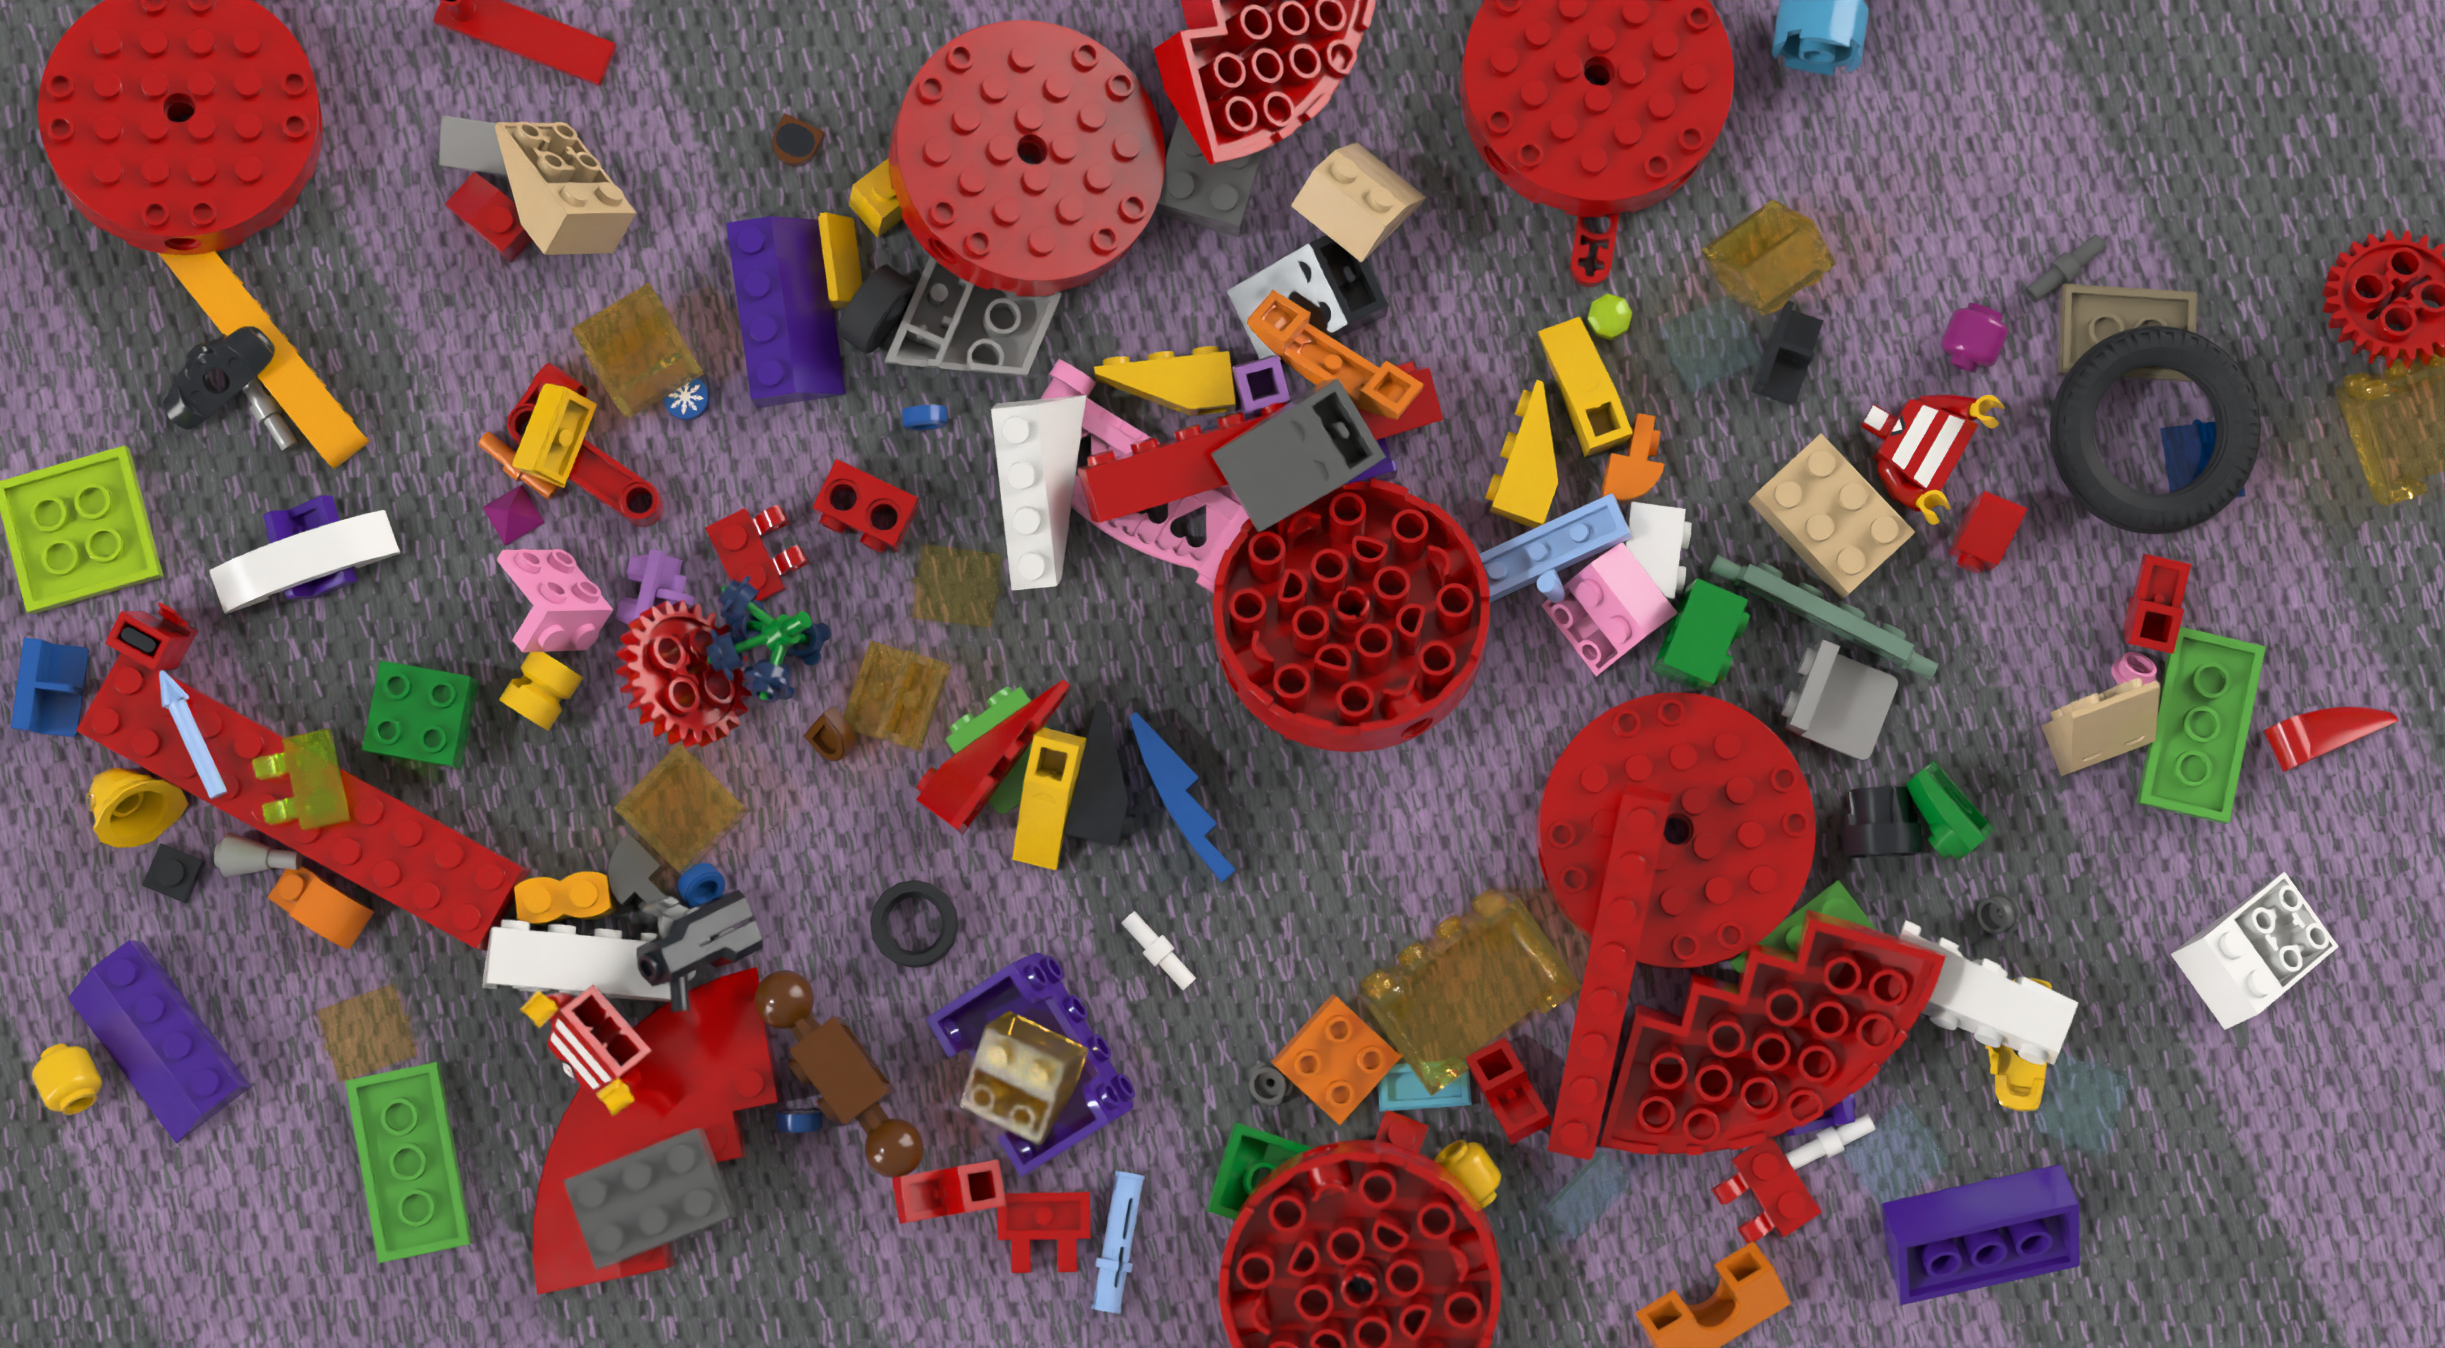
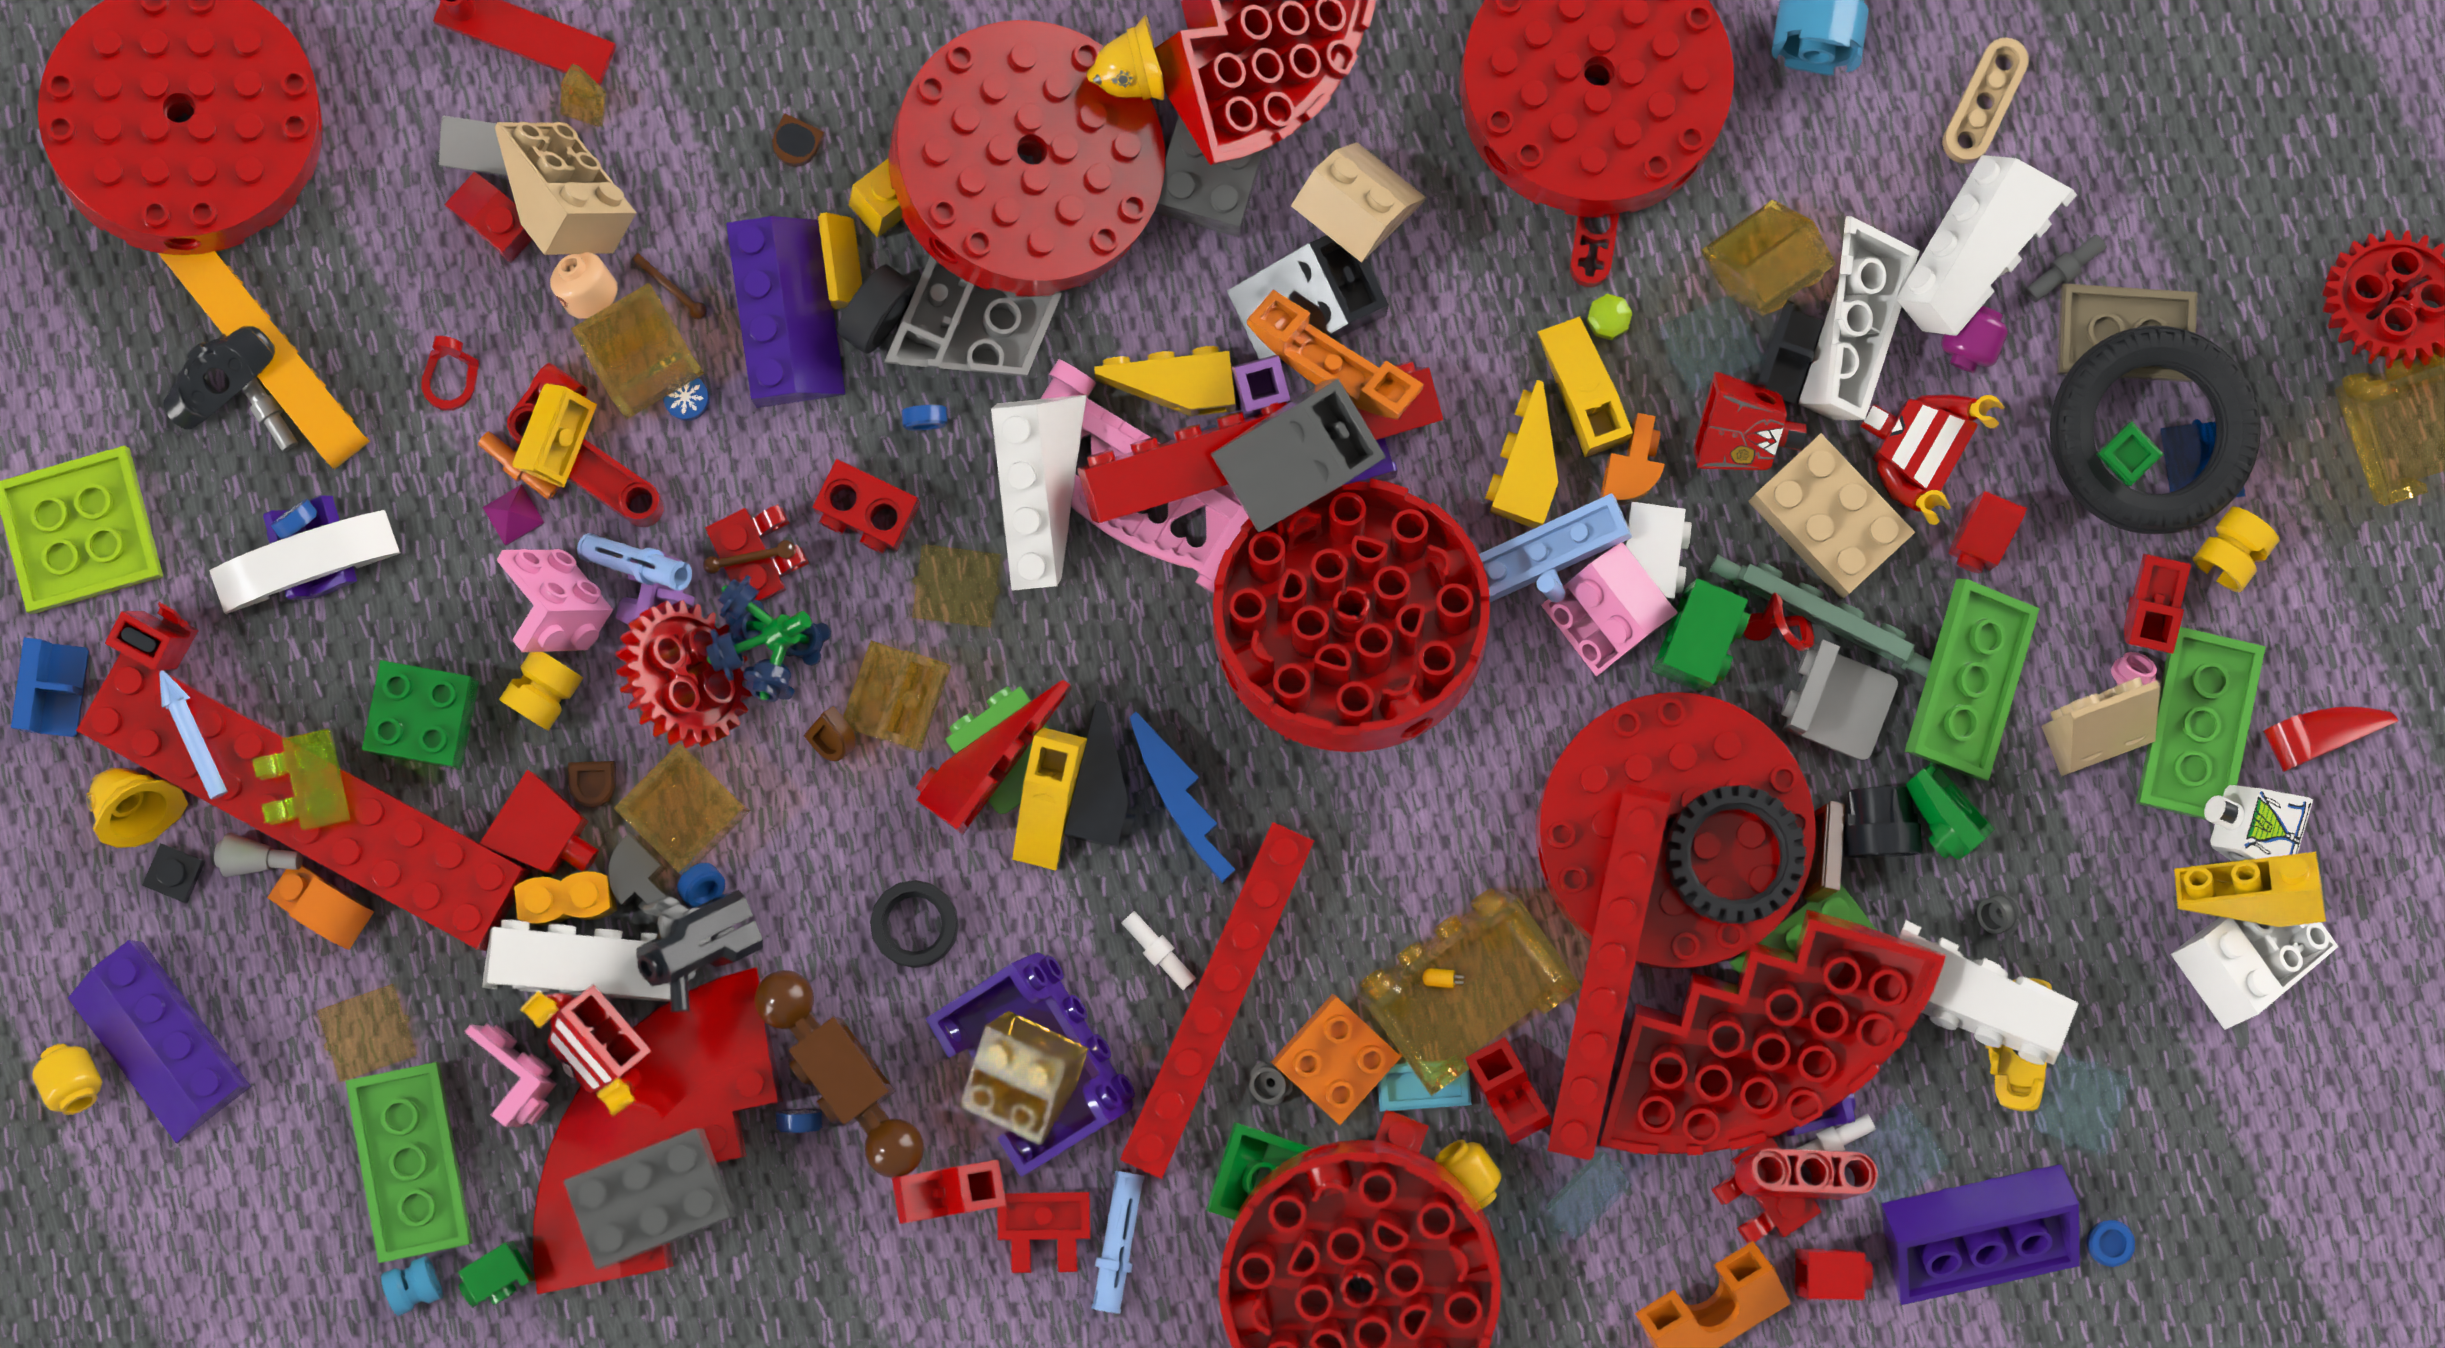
(294, 519): none -> blue tile
(411, 1285): none -> dark azure wheel
(442, 347): none -> red piece
(495, 1275): none -> green brick
(526, 1098): none -> bright pink bracket
(540, 828): none -> red torso
(582, 97): none -> clear yellow slope
(583, 285): none -> light nougat head
(592, 782): none -> reddish brown tile
(666, 572): none -> light blue pin
(696, 309): none -> reddish brown hinge
(784, 549): none -> reddish brown hinge
(1129, 65): none -> yellow piece
(1216, 1000): none -> red brick
(1441, 978): none -> yellow piece
(1743, 426): none -> red torso
(1761, 625): none -> red piece
(1771, 812): none -> black tyre
(1825, 1168): none -> red beam
(1827, 858): none -> reddish brown tile
(1832, 1274): none -> red brick
(1858, 323): none -> white wedge
(1972, 679): none -> bright green plate
(1979, 241): none -> white wedge
(1989, 82): none -> tan plate
(2110, 1243): none -> blue tile
(2129, 454): none -> green tile
(2239, 544): none -> yellow wheel
(2257, 822): none -> white torso
(2259, 890): none -> yellow slope

